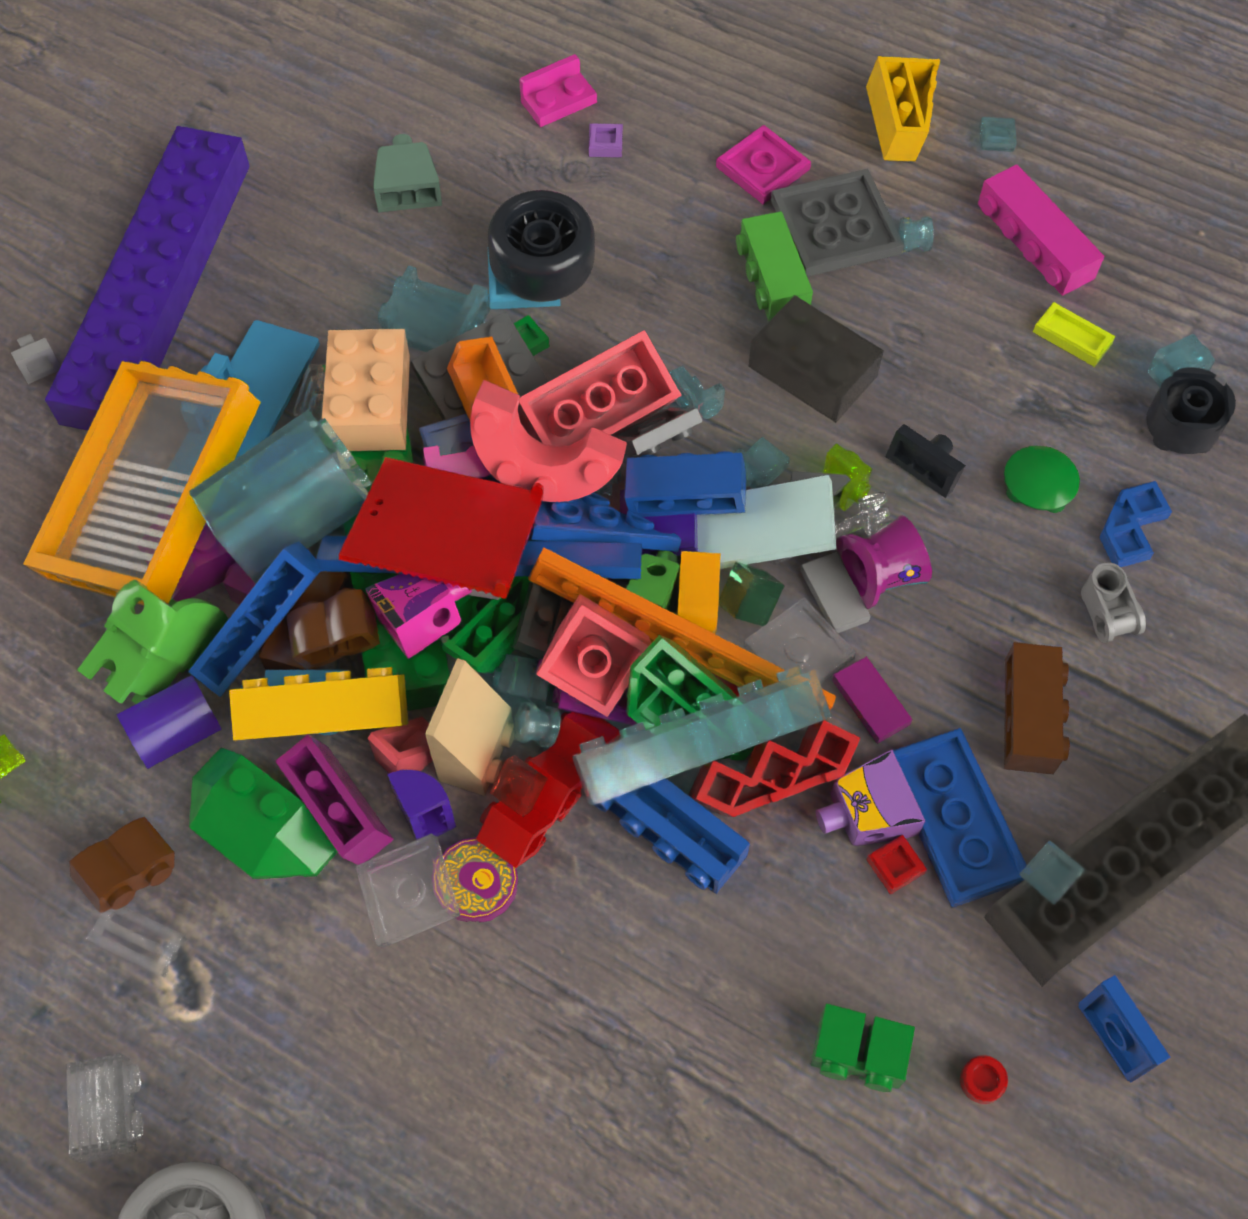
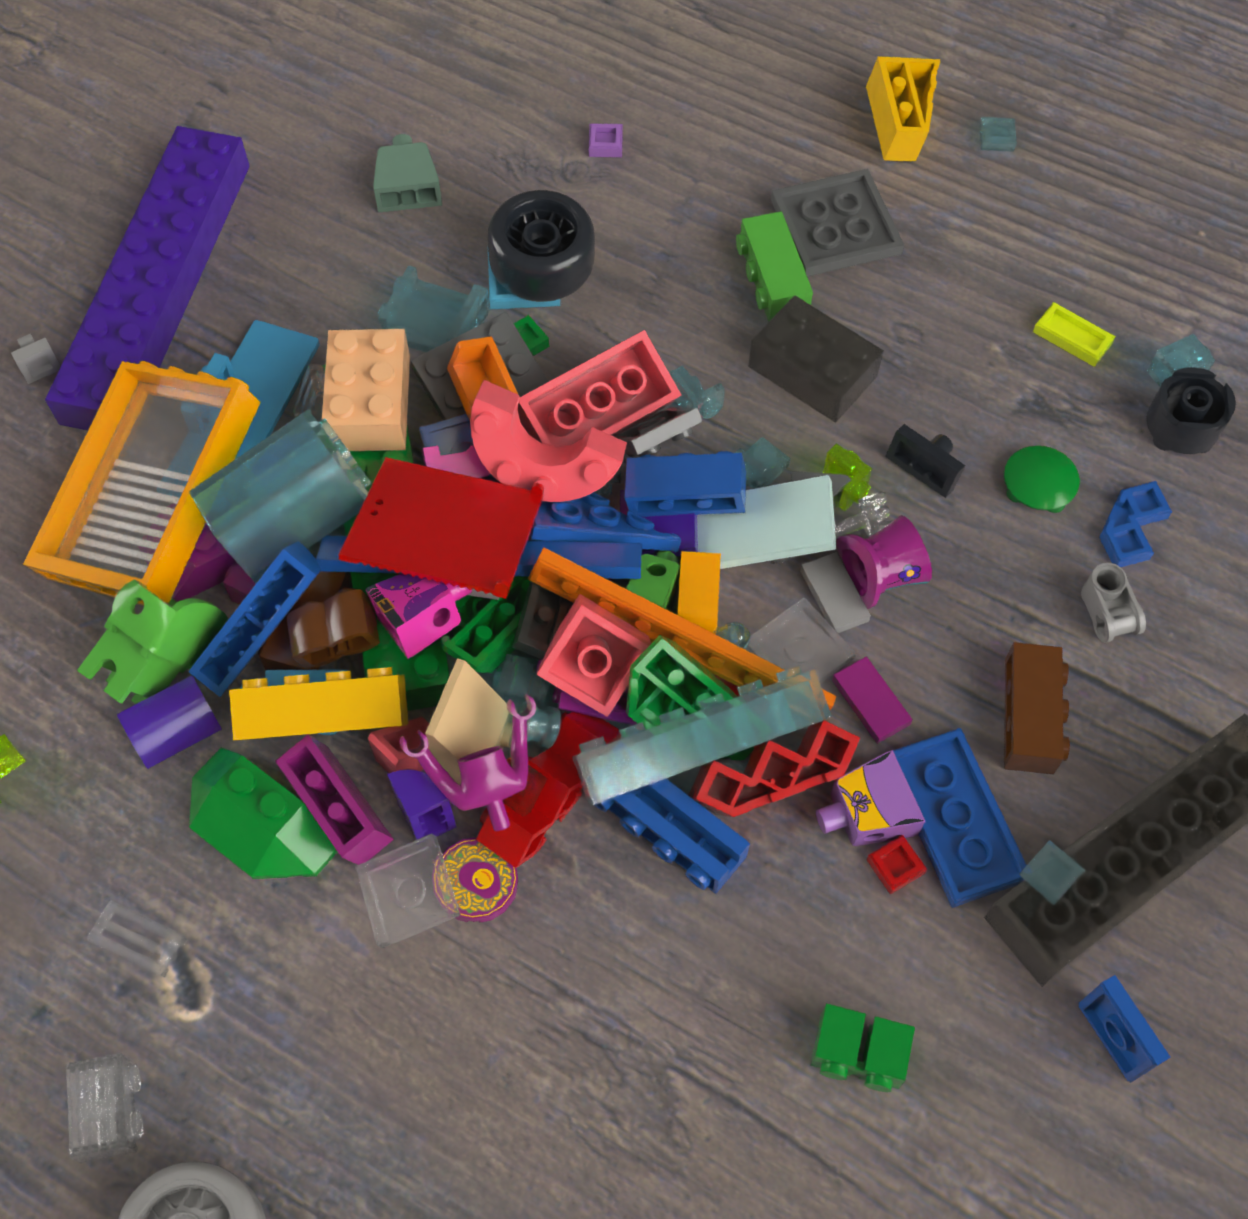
(122, 865): reddish brown brick -> none
(485, 773): none -> magenta piece
(556, 91): dark pink bracket -> none
(735, 633): none -> clear light blue hinge
(750, 594): clear green panel -> none
(763, 164): dark pink tile -> none
(916, 233): clear light blue wheel -> none
(983, 1079): red tile -> none
(1040, 230): dark pink brick -> none

